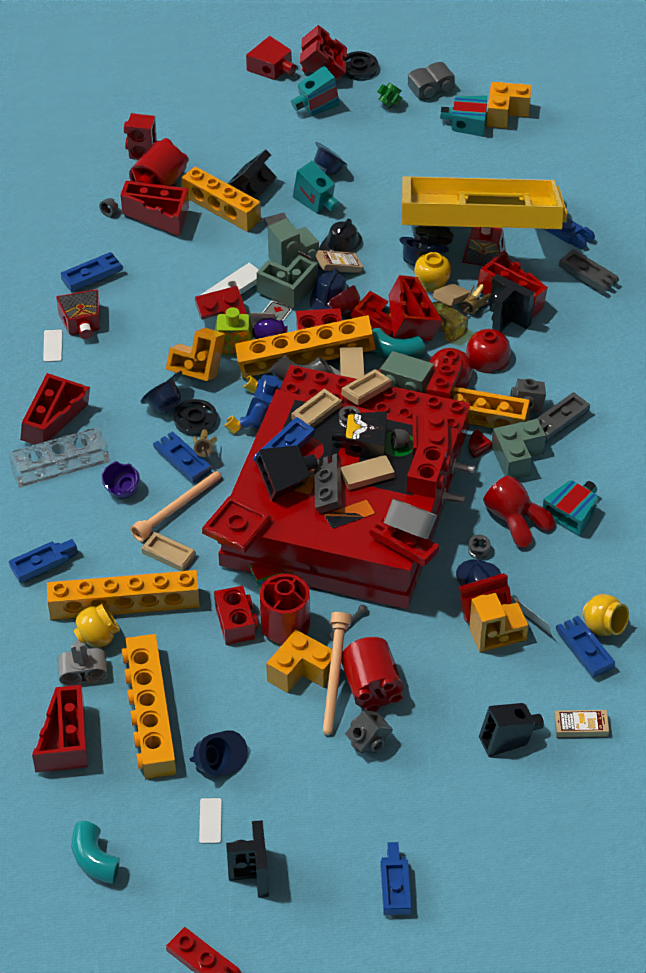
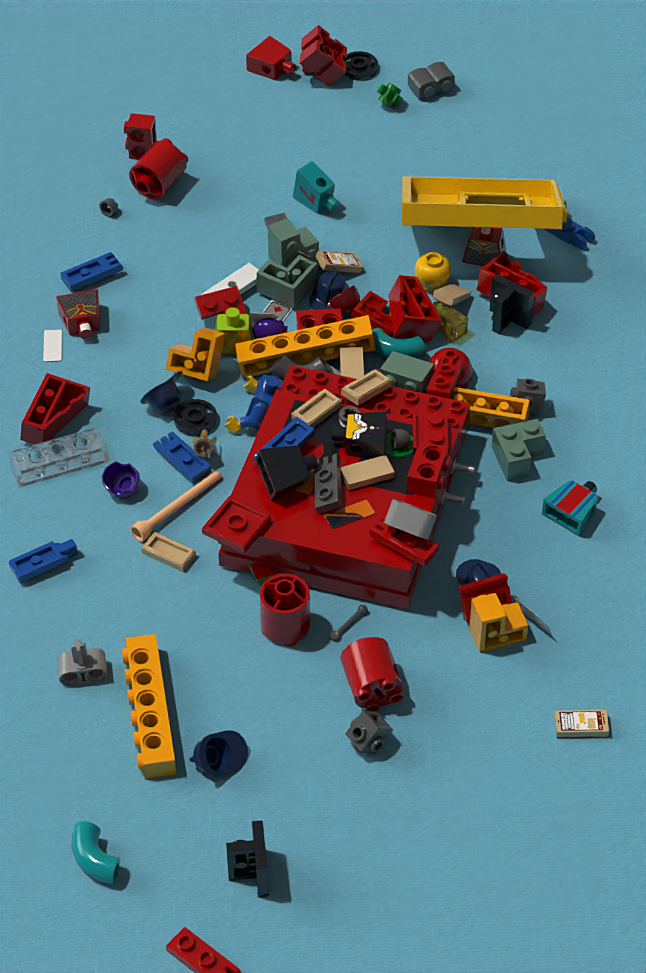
(63, 736): red wedge -> none
(96, 626): yellow piece -> none
(124, 594): light orange brick -> none
(156, 205): red wedge -> none
(210, 820): white sticker -> none
(222, 199): light orange brick -> none
(235, 615): red brick -> none
(254, 176): black bracket -> none
(298, 658): light orange brick -> none
(317, 93): teal torso -> none
(328, 160): dark blue piece -> none
(340, 623): light nougat piece -> none
(342, 238): black piece -> none
(395, 882): blue hinge -> none
(414, 249): dark blue piece -> none
(433, 235): black wheel -> none
(467, 114): teal torso -> none
(471, 303): pearl gold piece -> none
(478, 444): red tile -> none
(479, 540): flat silver bush -> none
(488, 351): red cylinder -> none
(506, 101): light orange brick -> none
(508, 727): black torso -> none
(510, 502): red piece -> none
(563, 414): dark grey hinge -> none
(585, 646): blue hinge -> none
(588, 271): dark grey hinge -> none
(605, 615): yellow piece -> none

